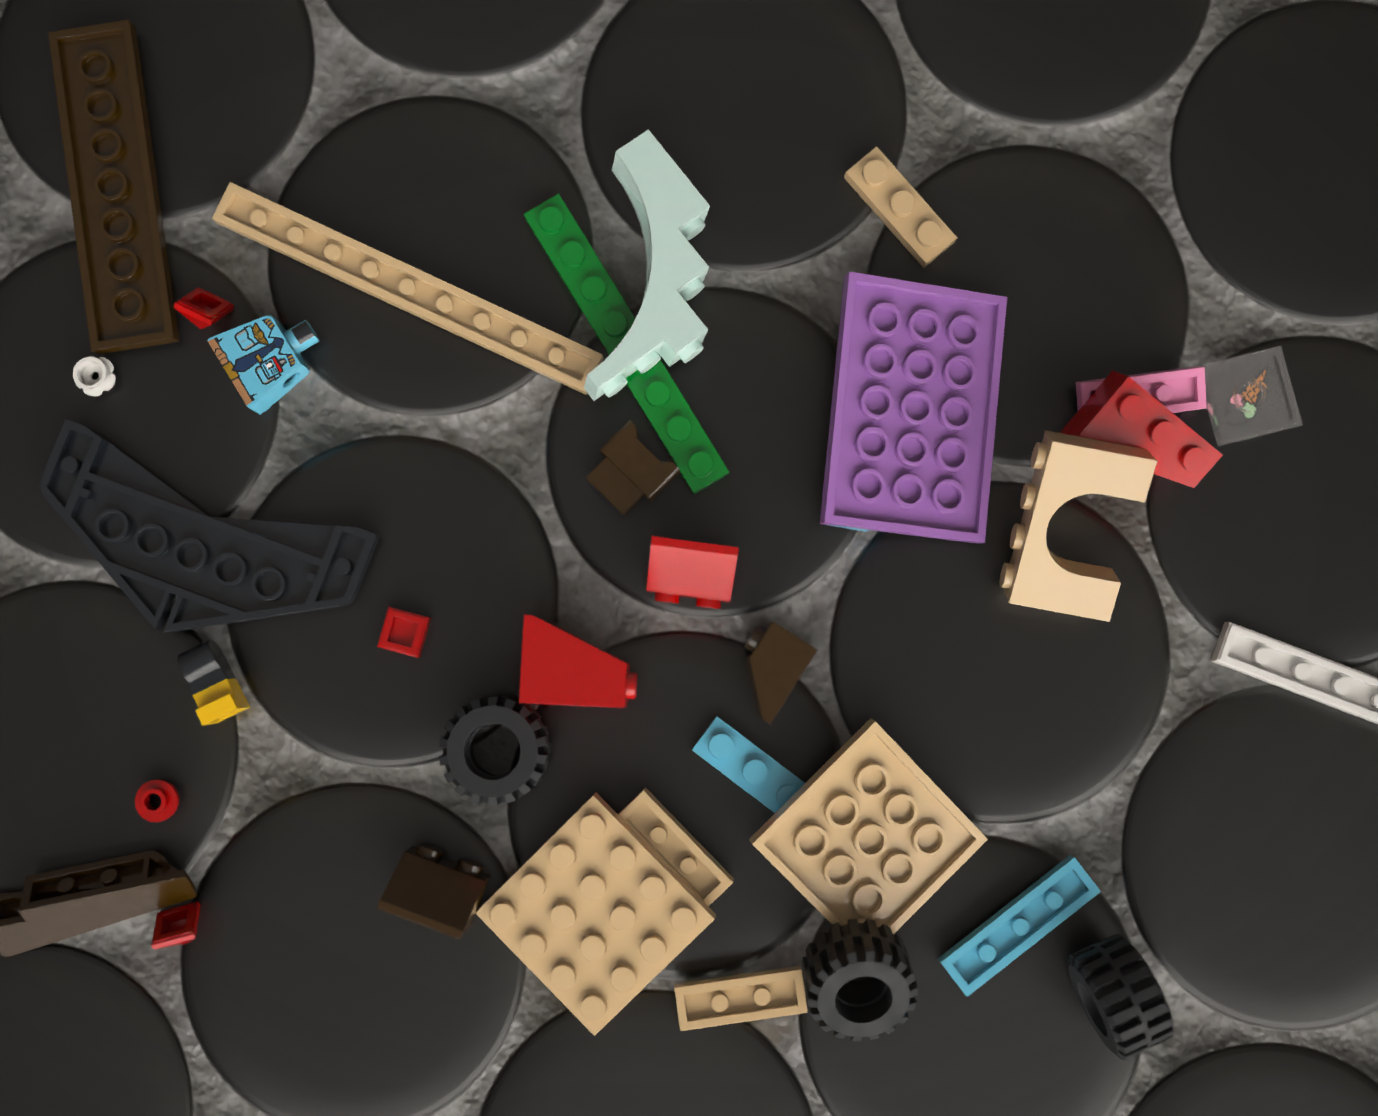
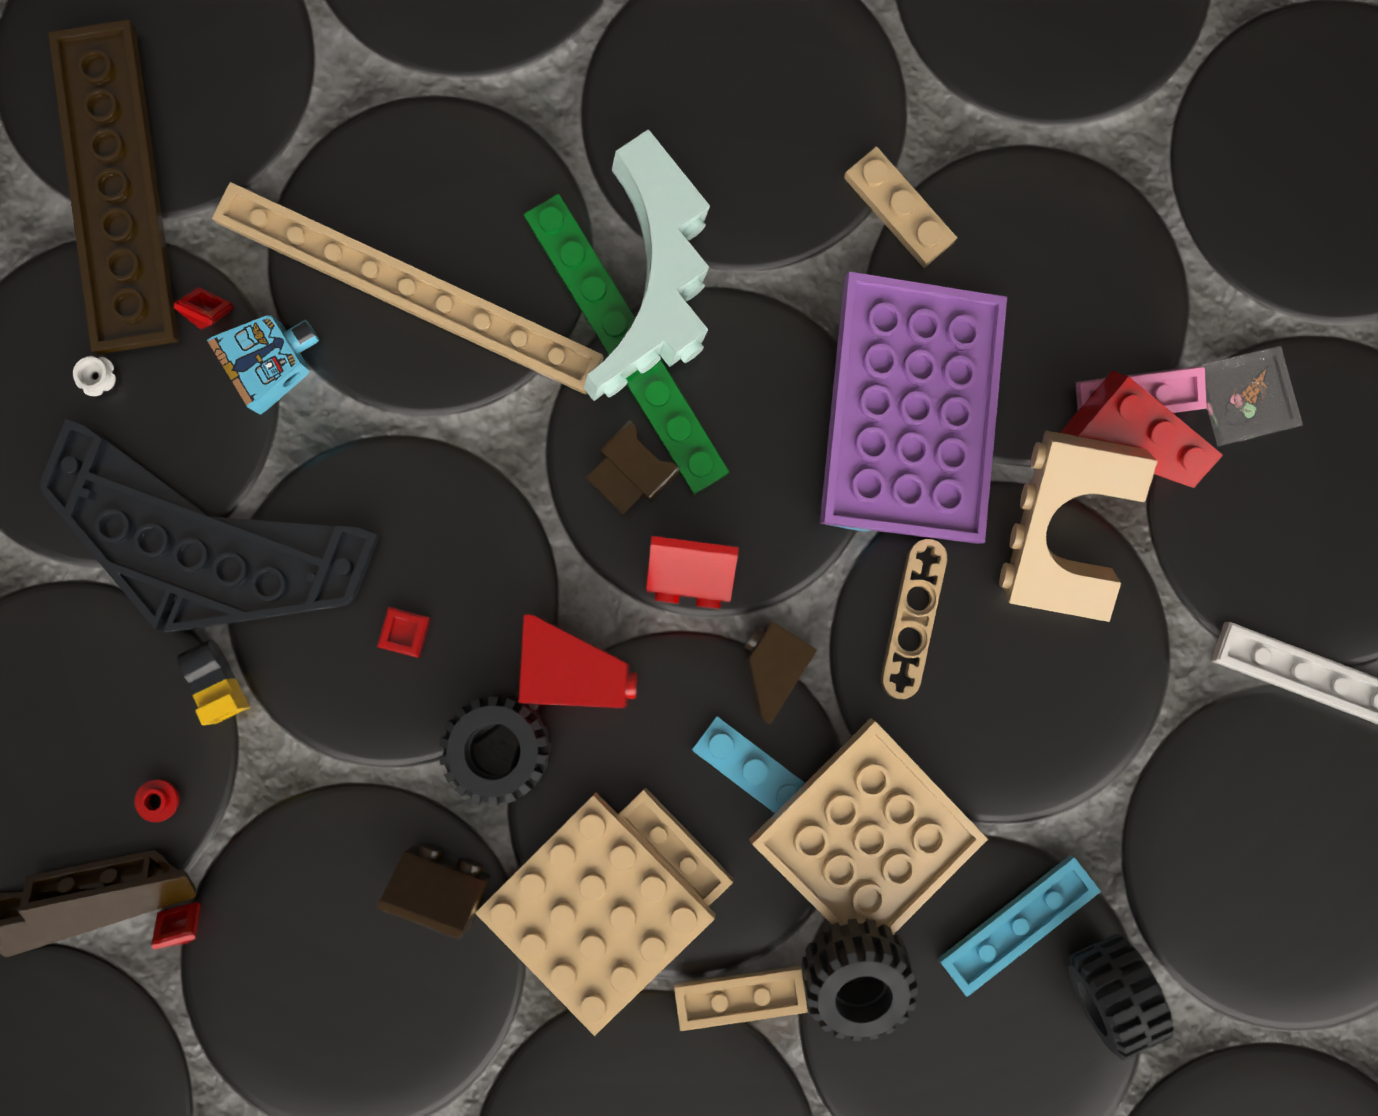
(907, 617): none -> tan beam

